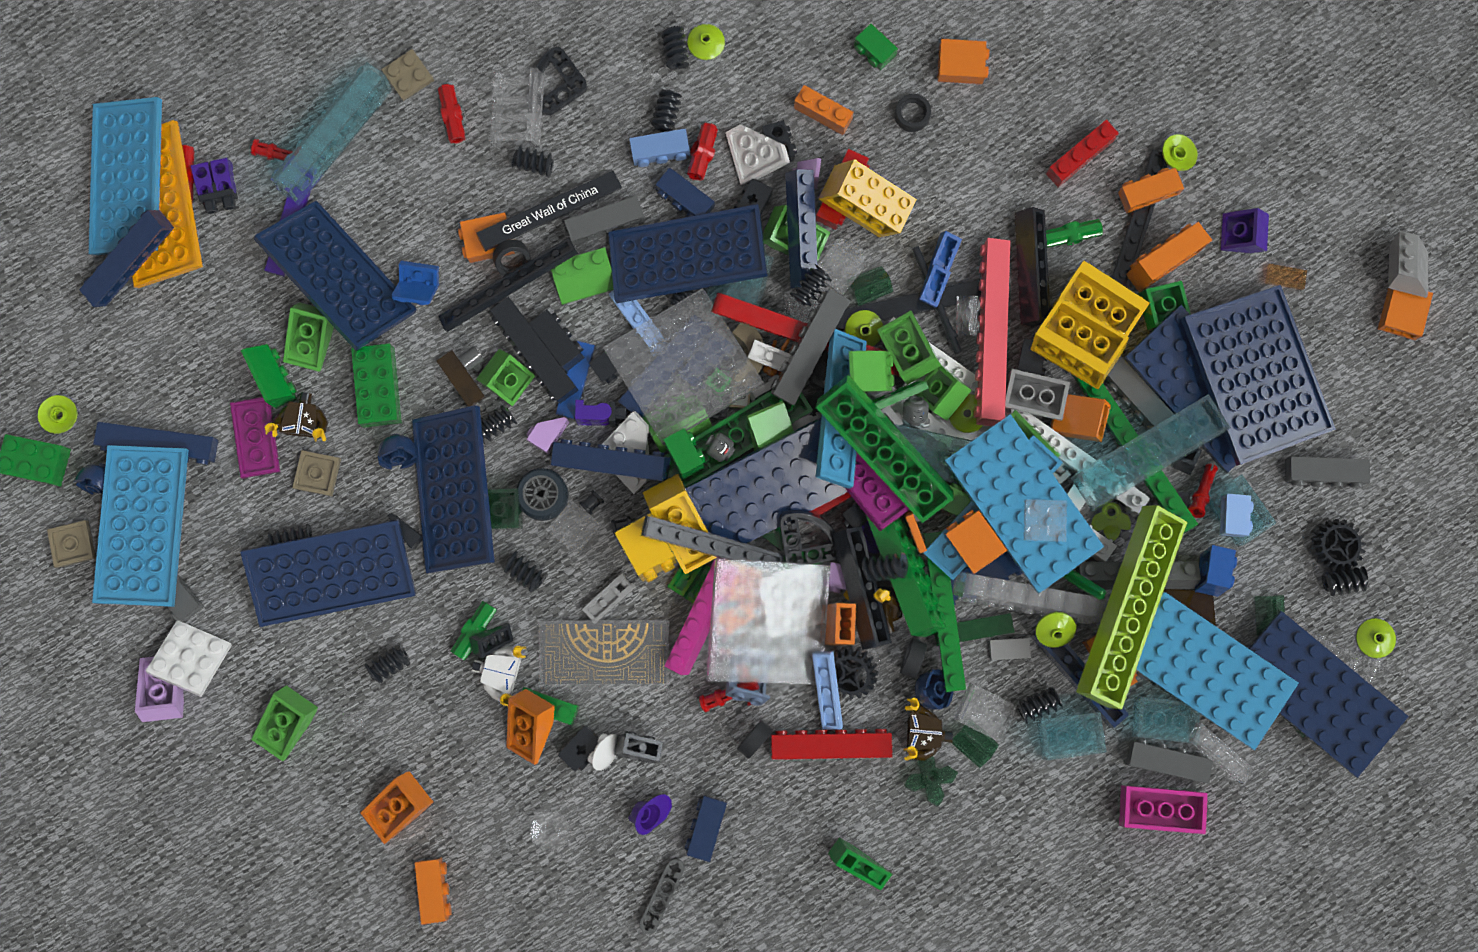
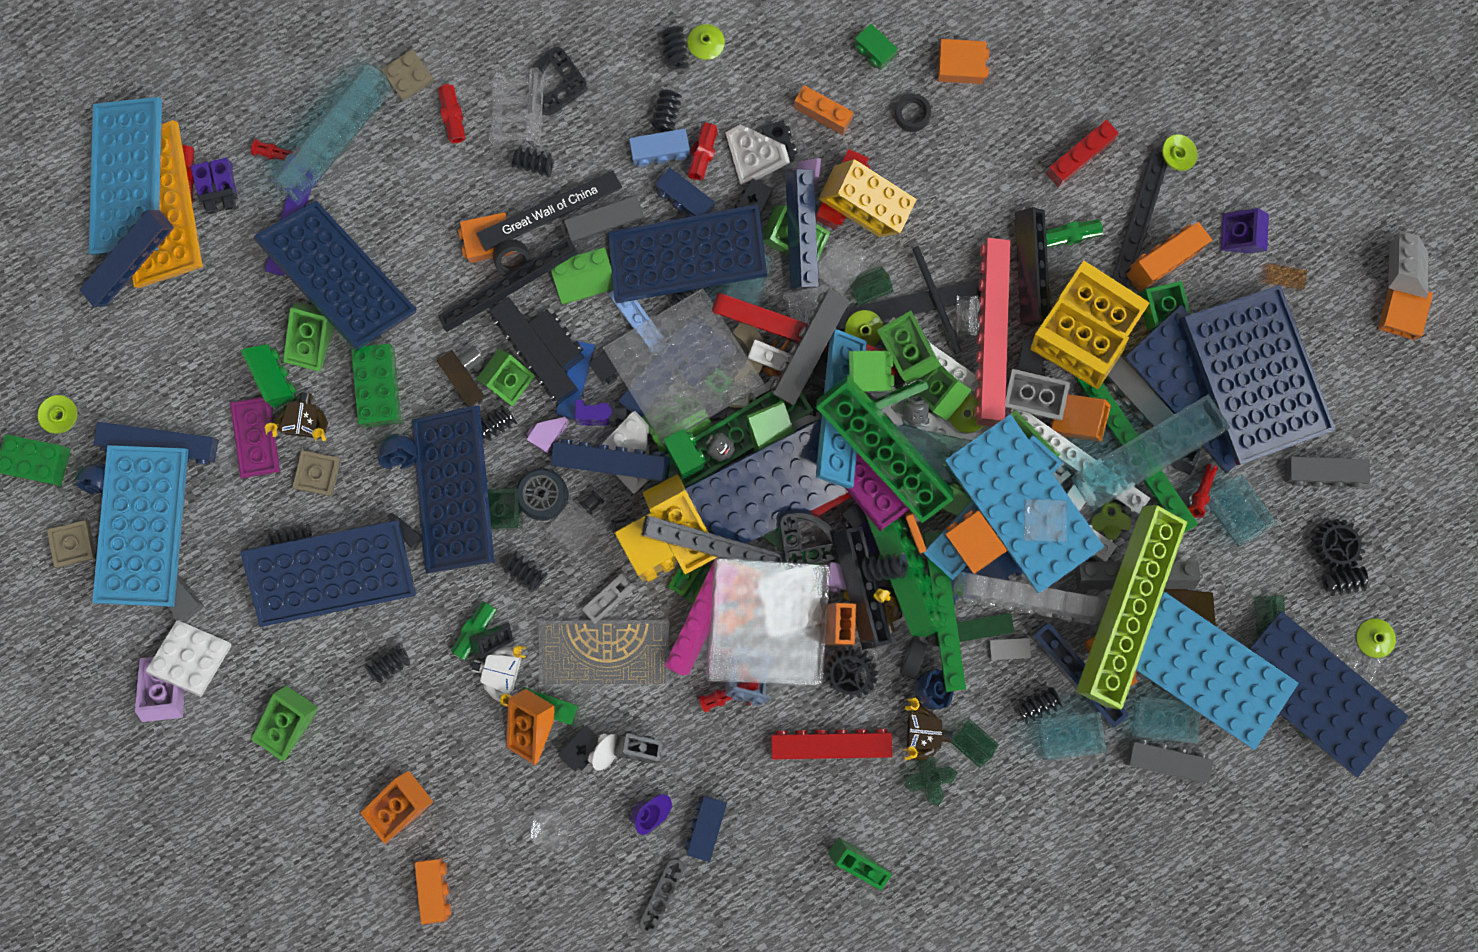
(416, 283): blue bracket -> none
(754, 739): black tyre -> none
(811, 286): black piece -> none
(827, 690): light blue tile -> none
(939, 268): blue slope -> none
(985, 712): clear tile -> none
(1053, 623): lime dish -> none
(1085, 584): green axle -> none
(1150, 189): orange brick -> none
(1163, 809): dark pink brick -> none
(1216, 570): blue brick -> none
(1220, 753): clear tile -> none
(1236, 515): light blue brick -> none

